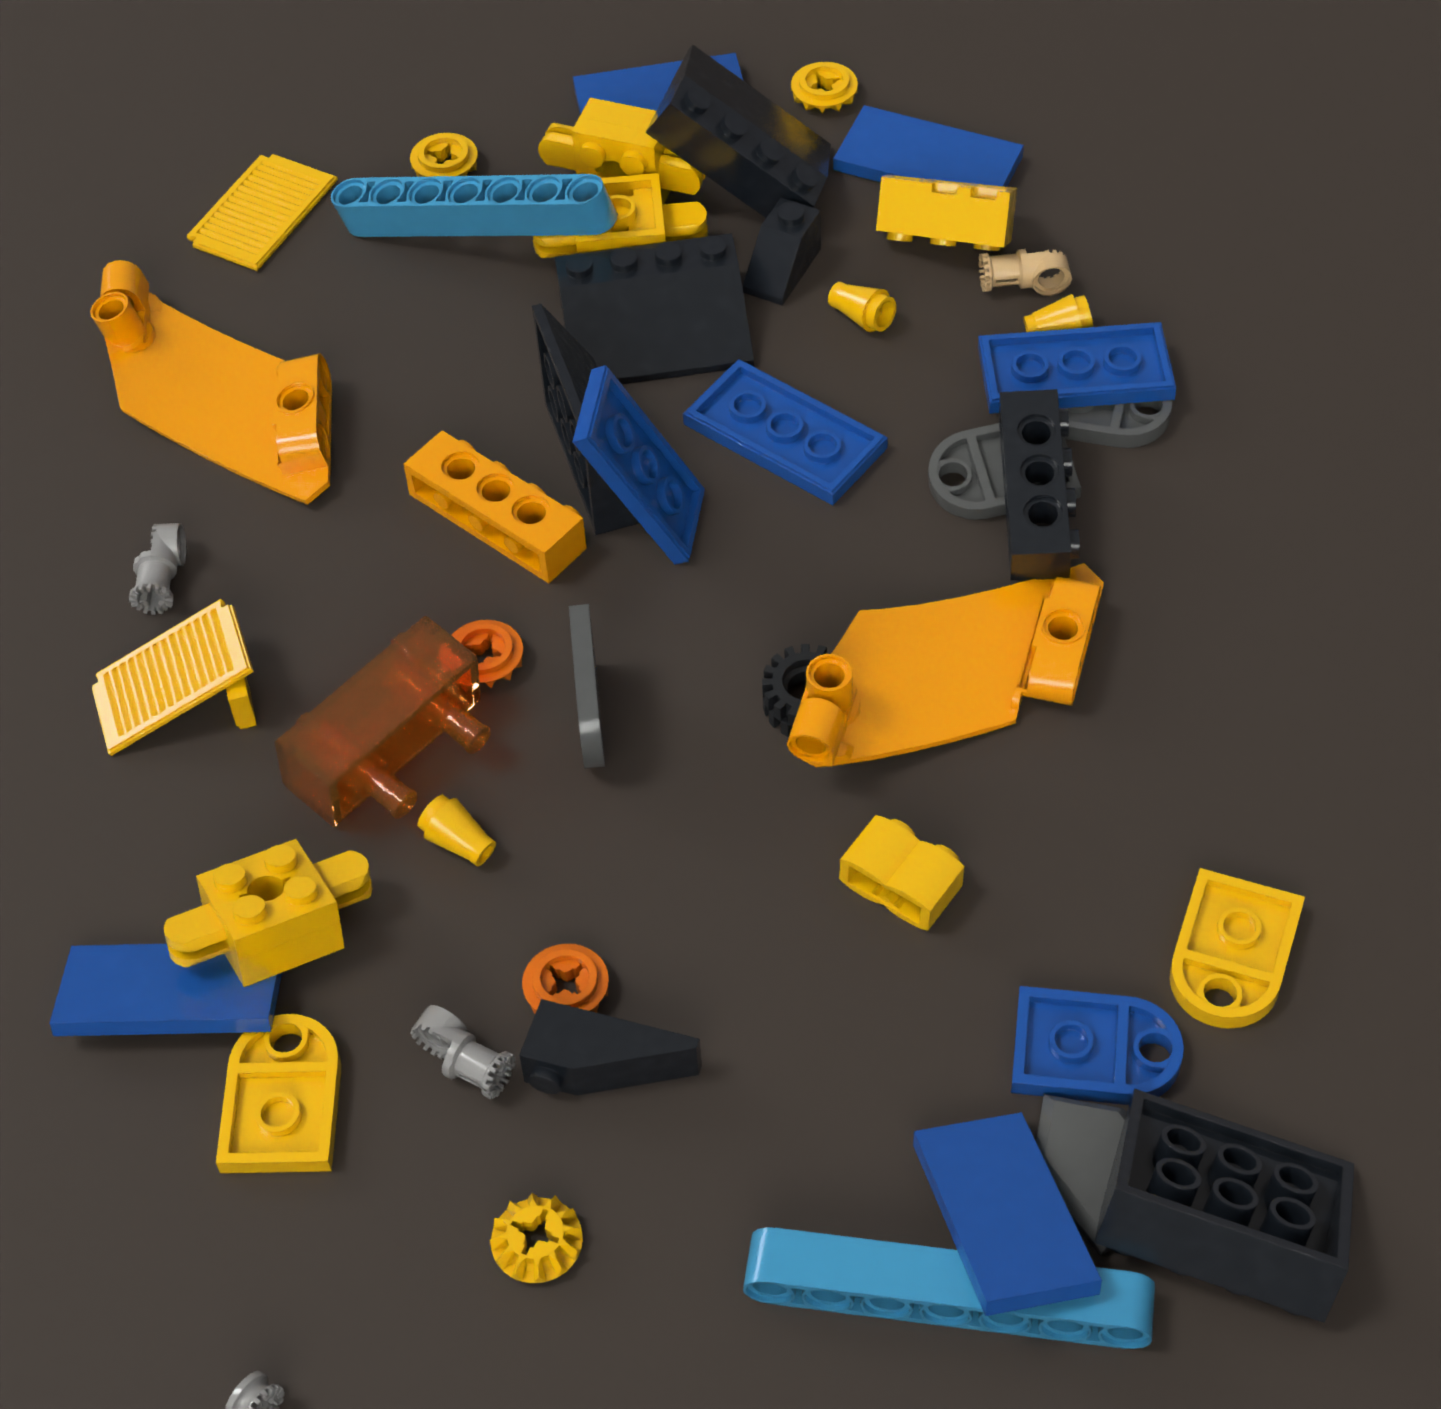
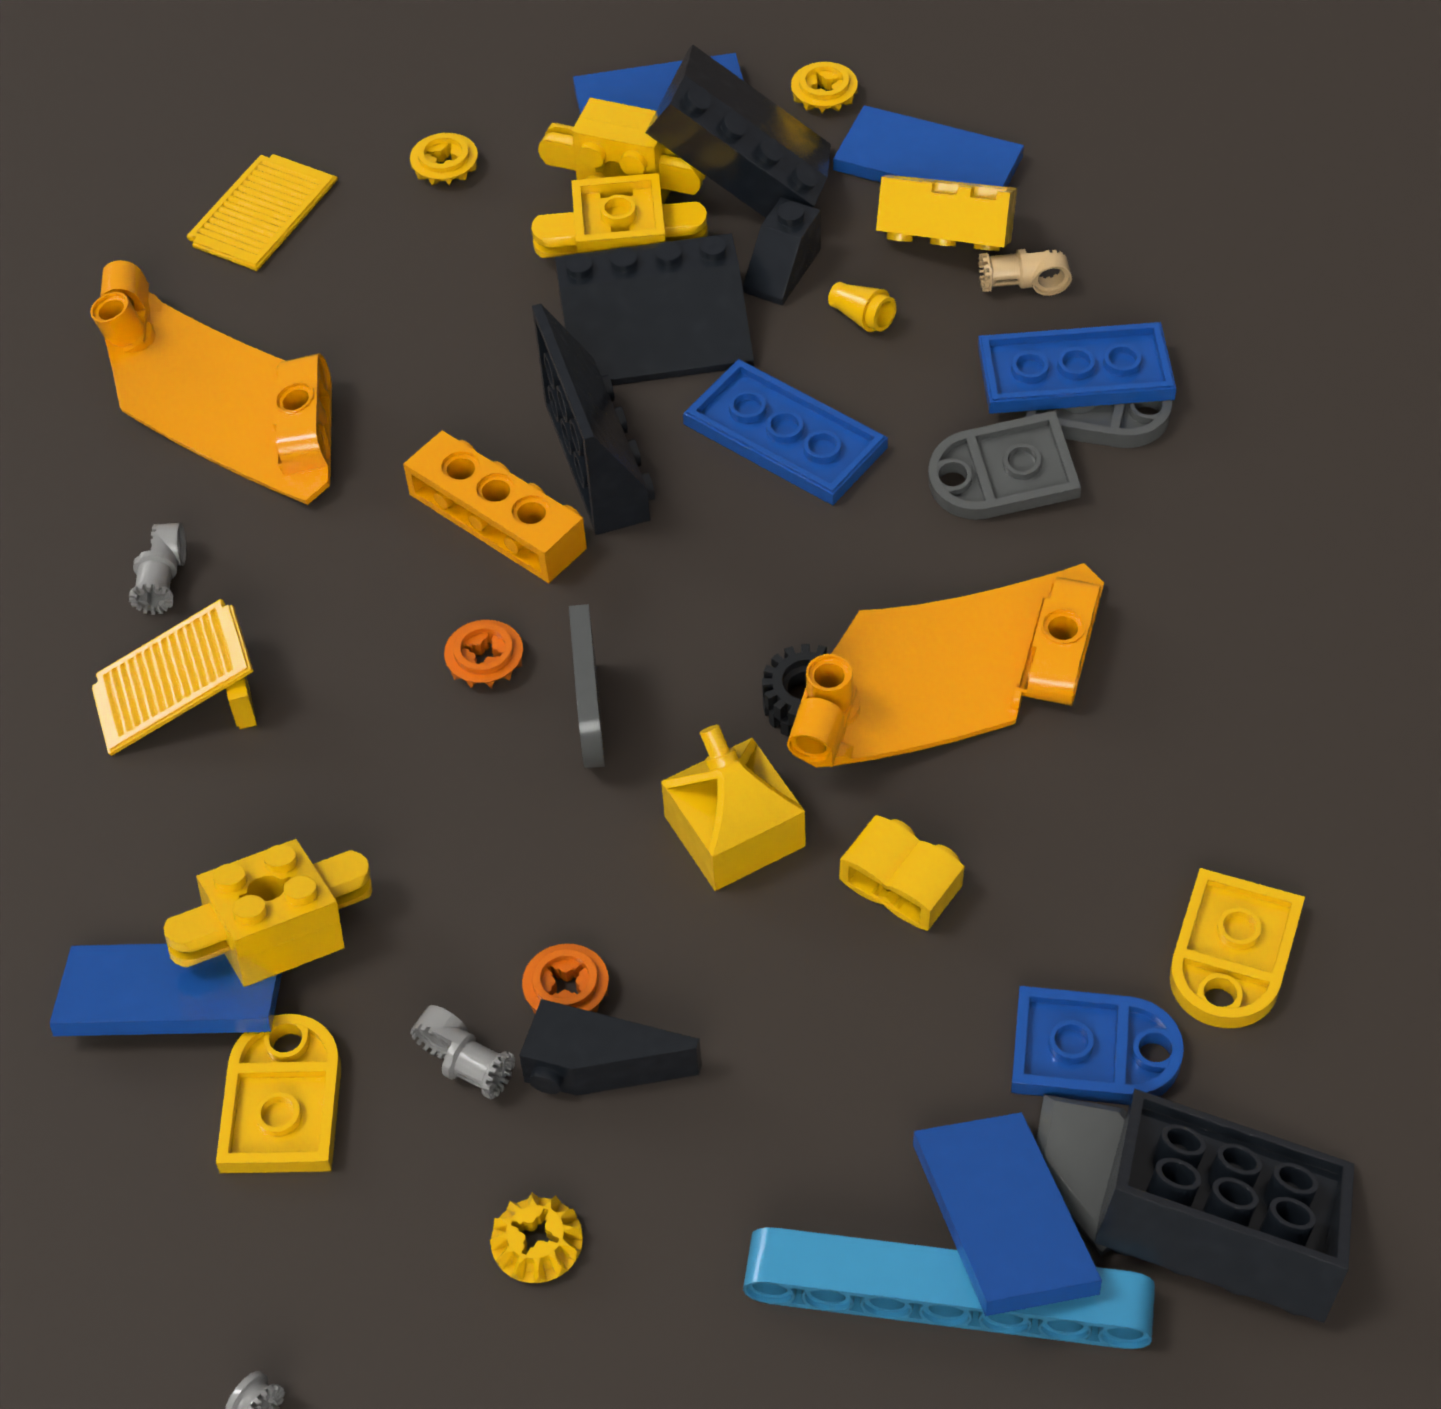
(381, 723): clear orange piece -> none
(454, 829): yellow cone -> none
(475, 205): dark azure beam -> none
(639, 464): blue tile -> none
(733, 810): none -> yellow piece
(1035, 549): black brick -> none
(1062, 314): yellow cone -> none

